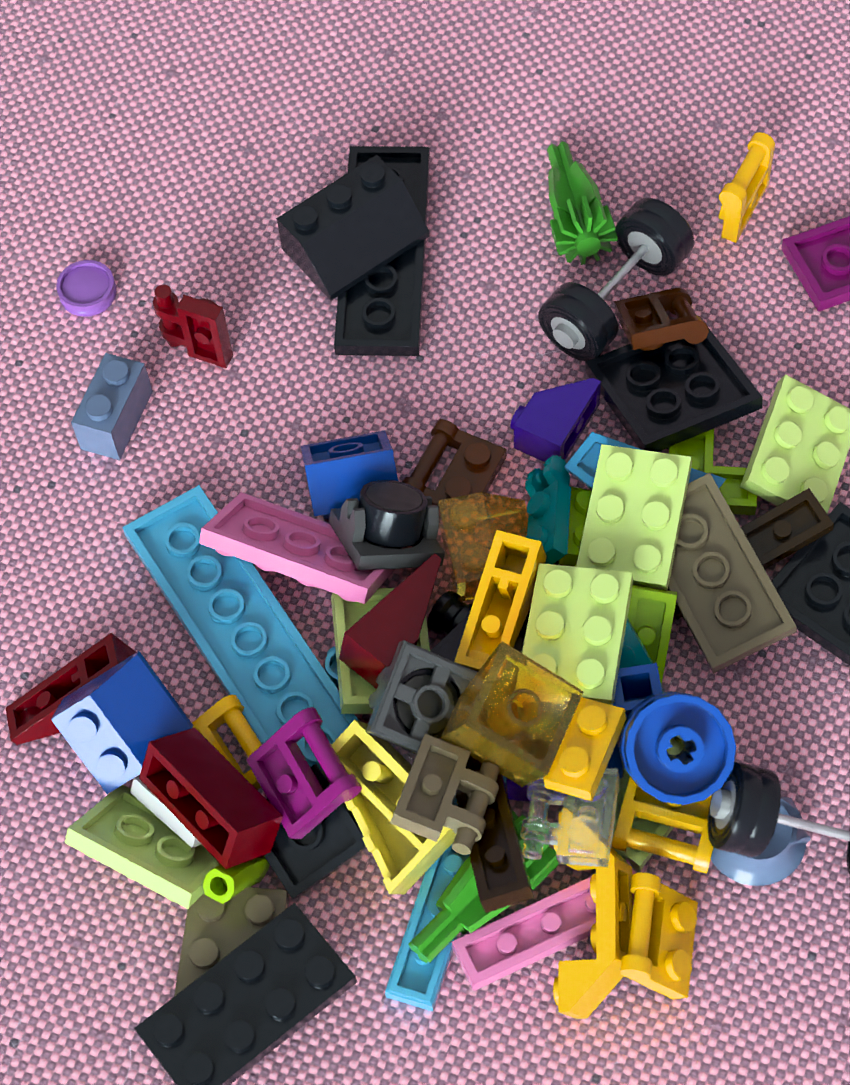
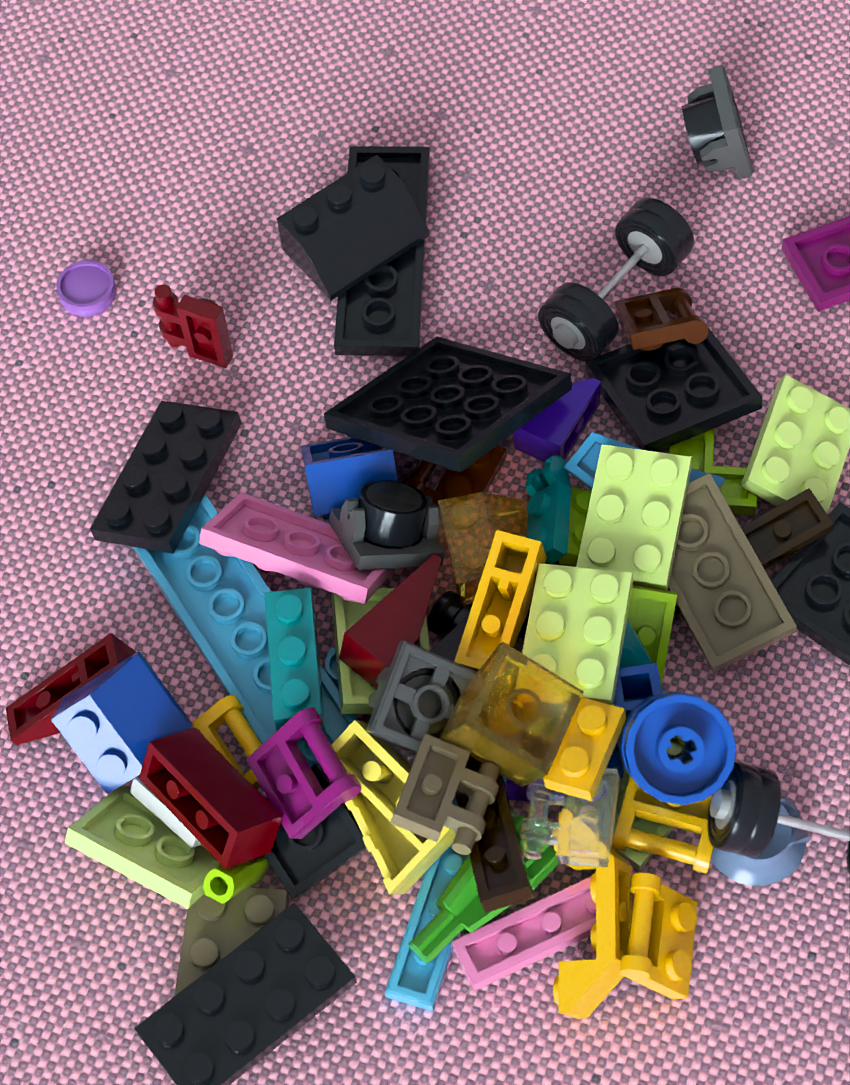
(112, 406): sand blue brick -> none
(166, 477): none -> black plate
(293, 654): none -> teal brick
(448, 403): none -> black plate
(580, 220): bright green piece -> none
(716, 126): none -> dark grey piece
(747, 186): yellow plate -> none

